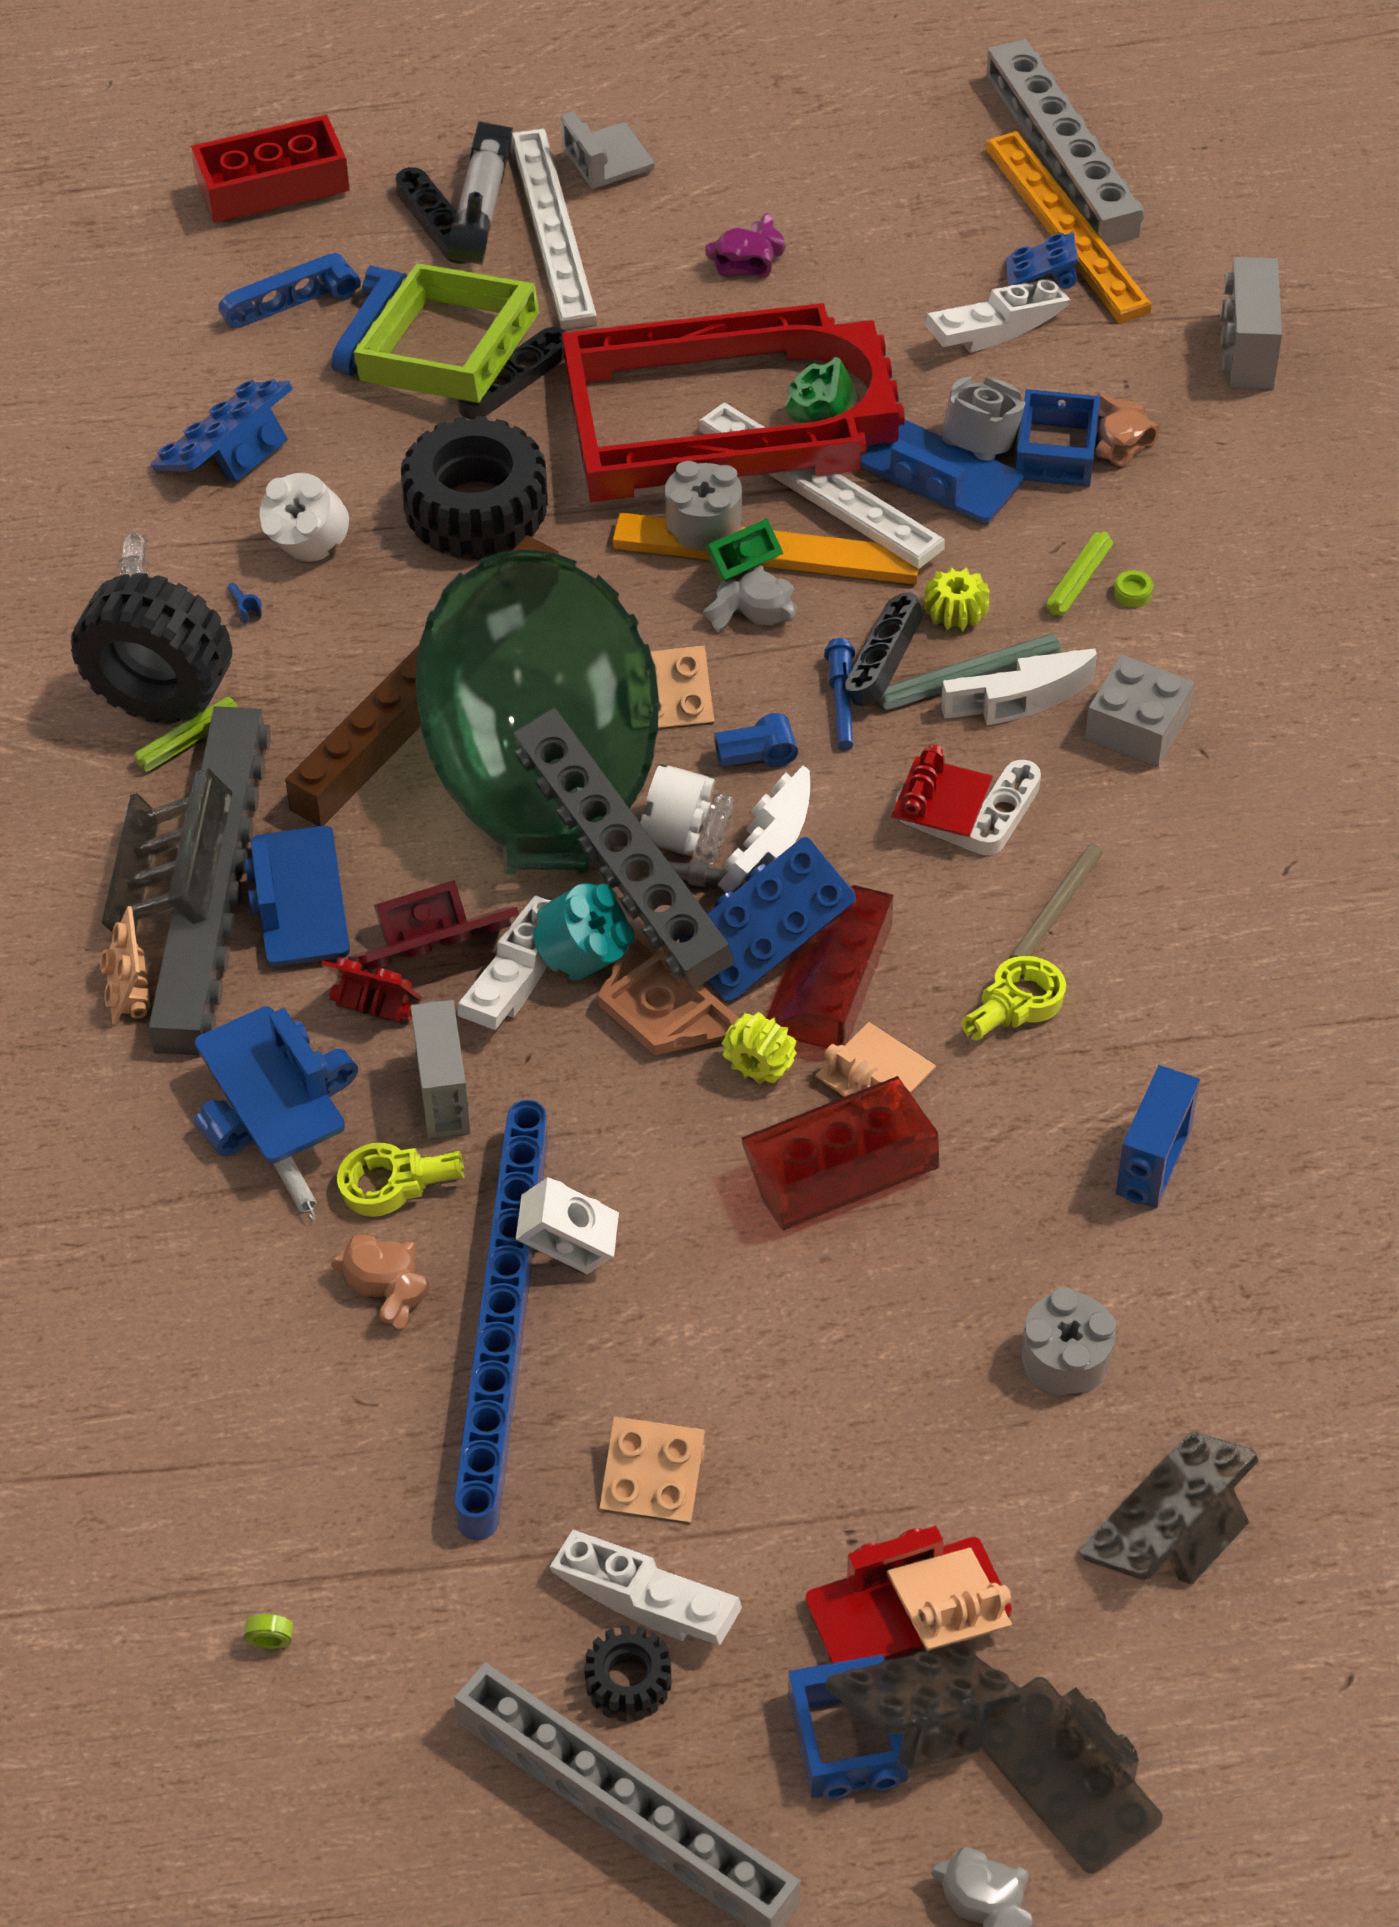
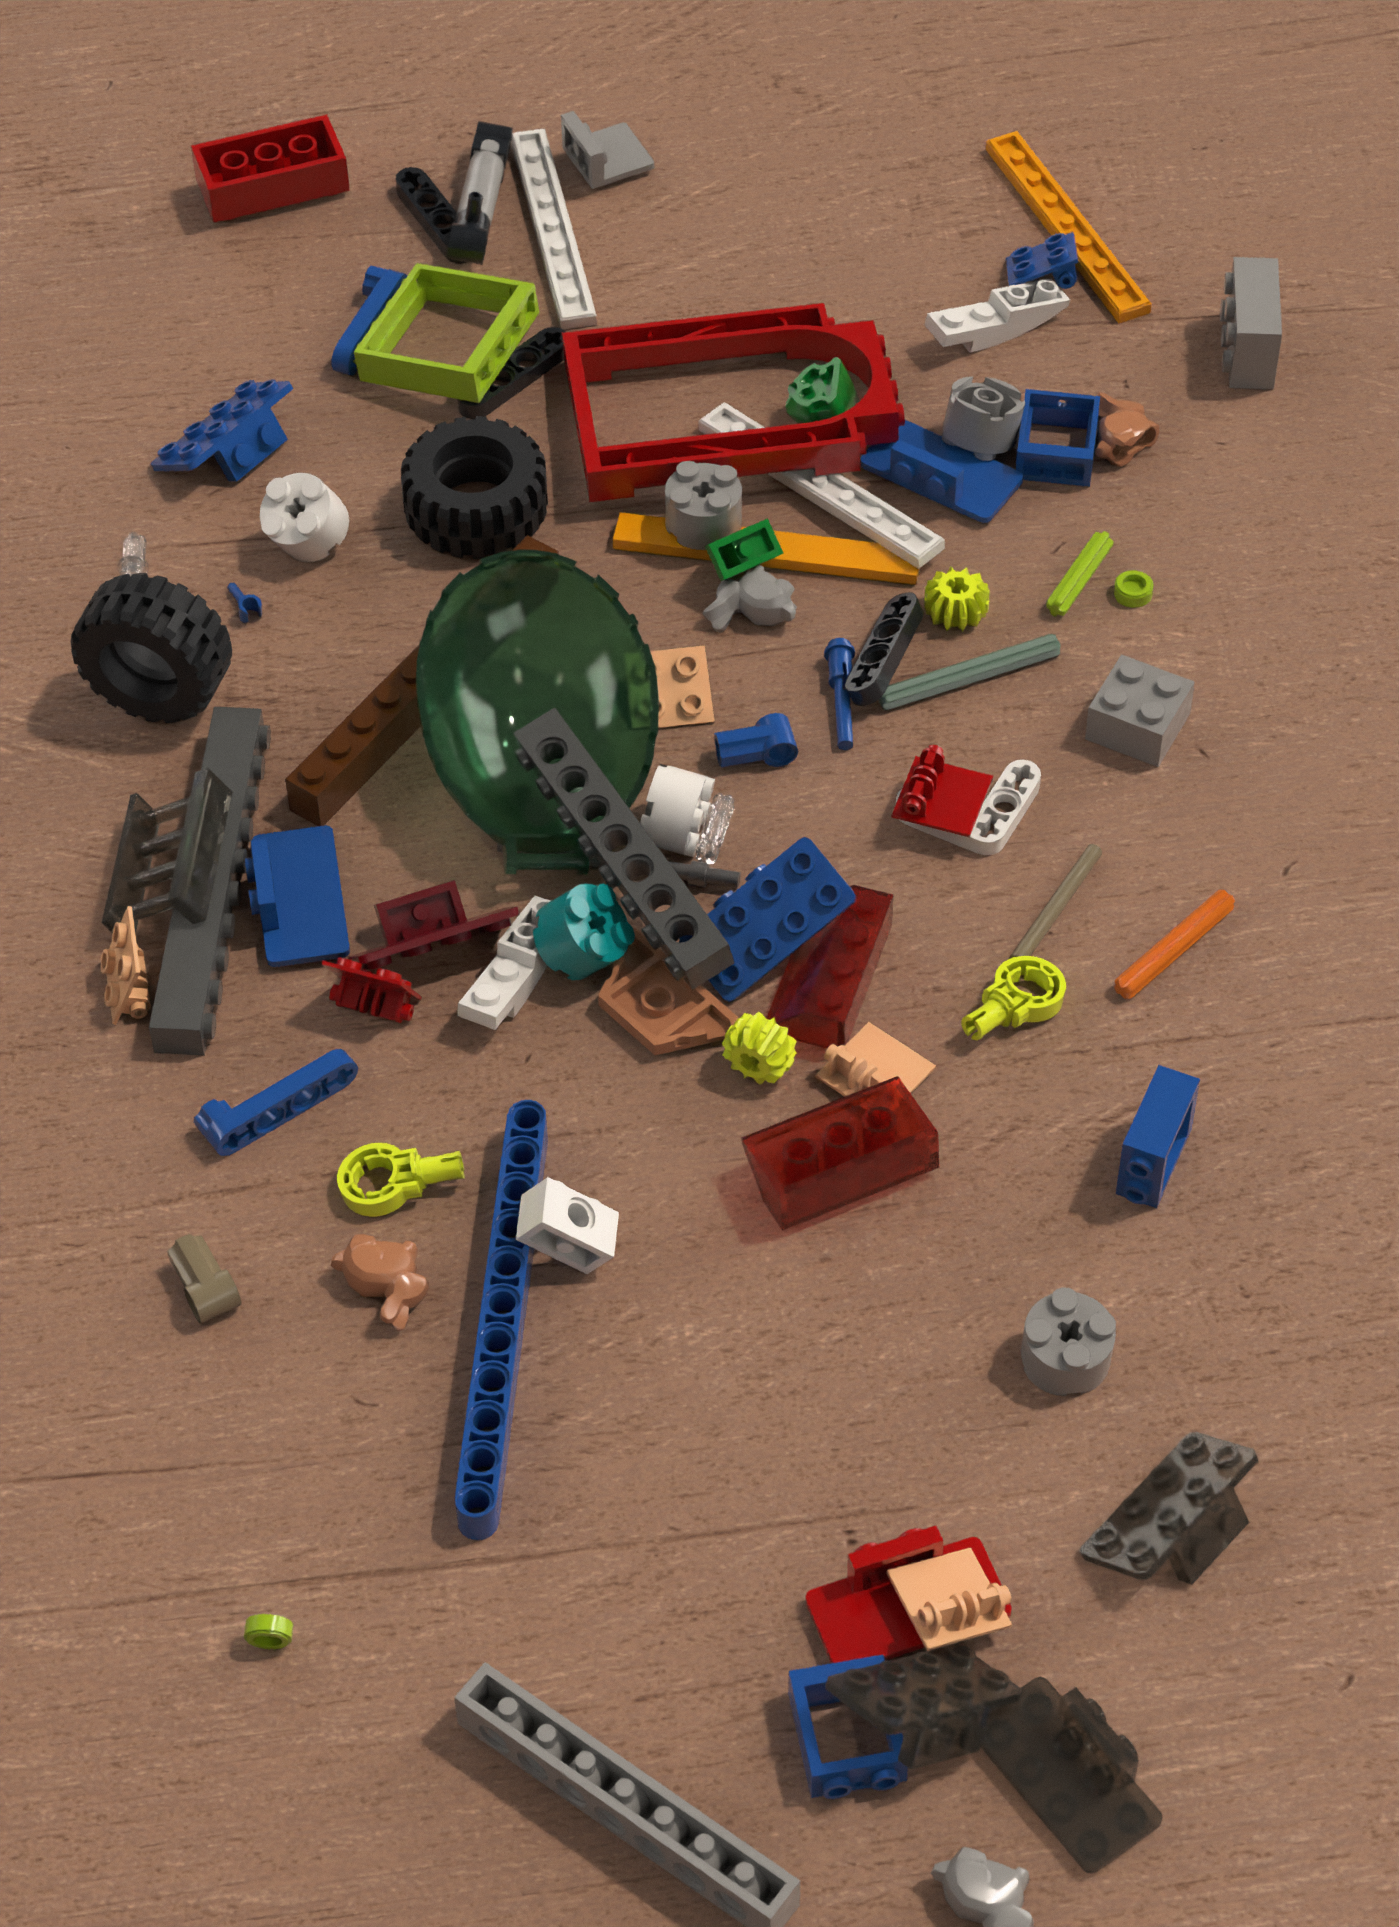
(178, 738): lime axle -> none
(205, 1284): none -> dark tan piece
(272, 1081): blue bracket -> none
(296, 1186): white piece -> none
(334, 277): blue beam -> none
(440, 1069): light grey window -> none
(627, 1698): black tyre -> none
(643, 1593): white slope -> none
(652, 1469): light nougat hinge -> none
(747, 250): magenta animal -> none
(773, 829): white slope -> none
(1033, 688): white slope -> none
(1064, 141): light grey brick -> none
(1174, 944): none -> orange axle

